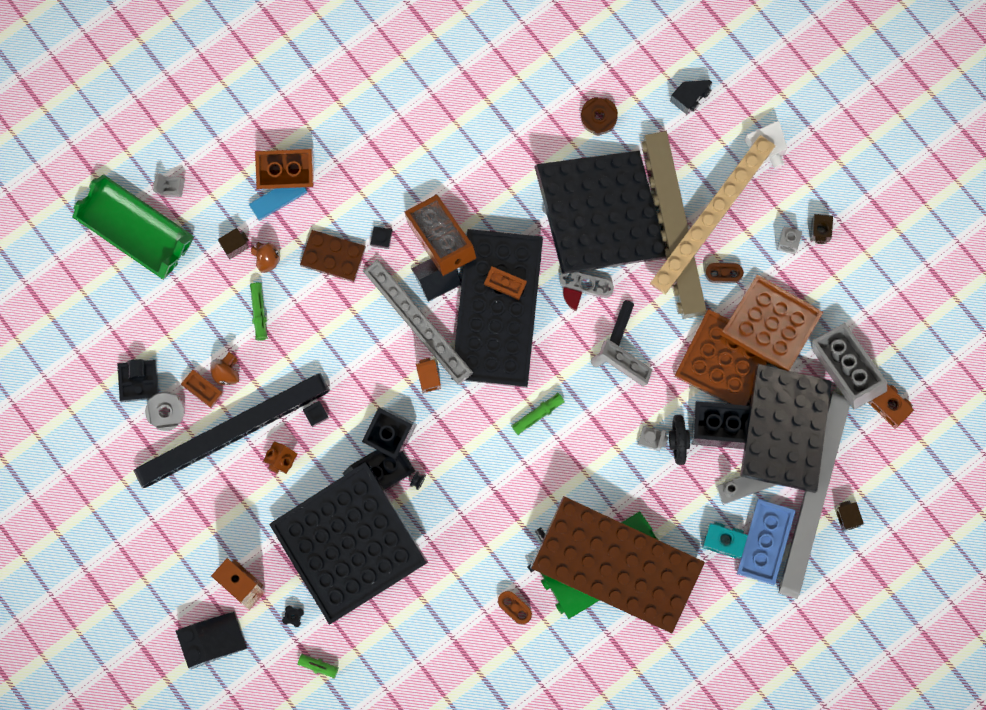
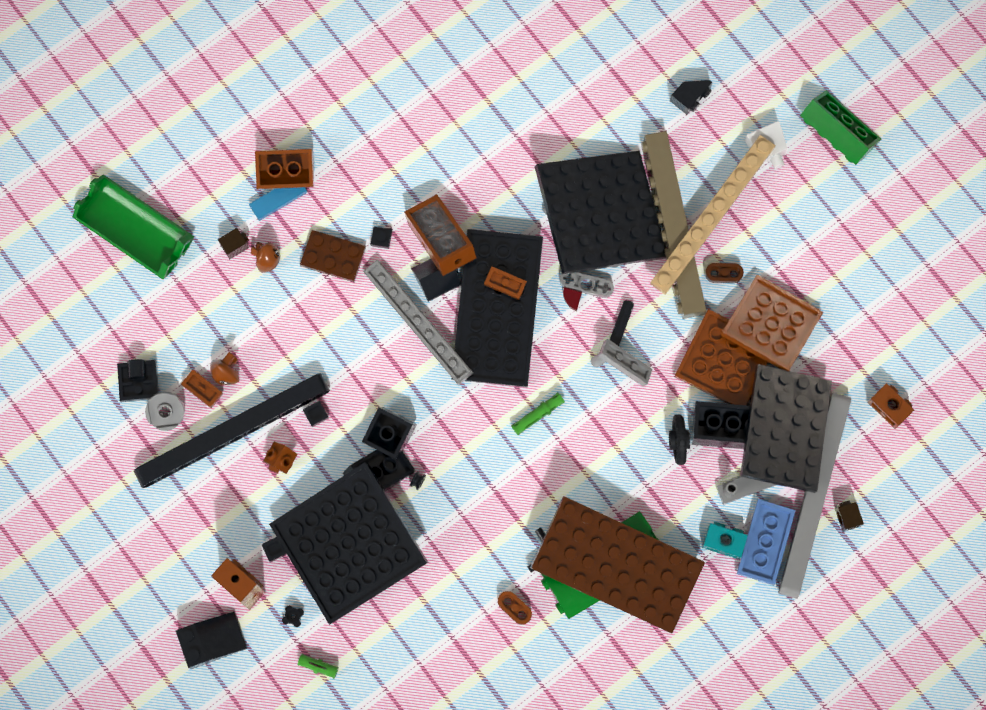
(168, 186): light grey bracket -> none
(259, 319): bright green pin -> none
(273, 549): none -> black plate
(428, 375): dark orange slope -> none
(599, 126): reddish brown plate -> none
(652, 438): light grey bracket -> none
(789, 240): light grey brick -> none
(824, 221): dark brown brick -> none
(840, 127): none -> green slope
(849, 366): light grey brick -> none

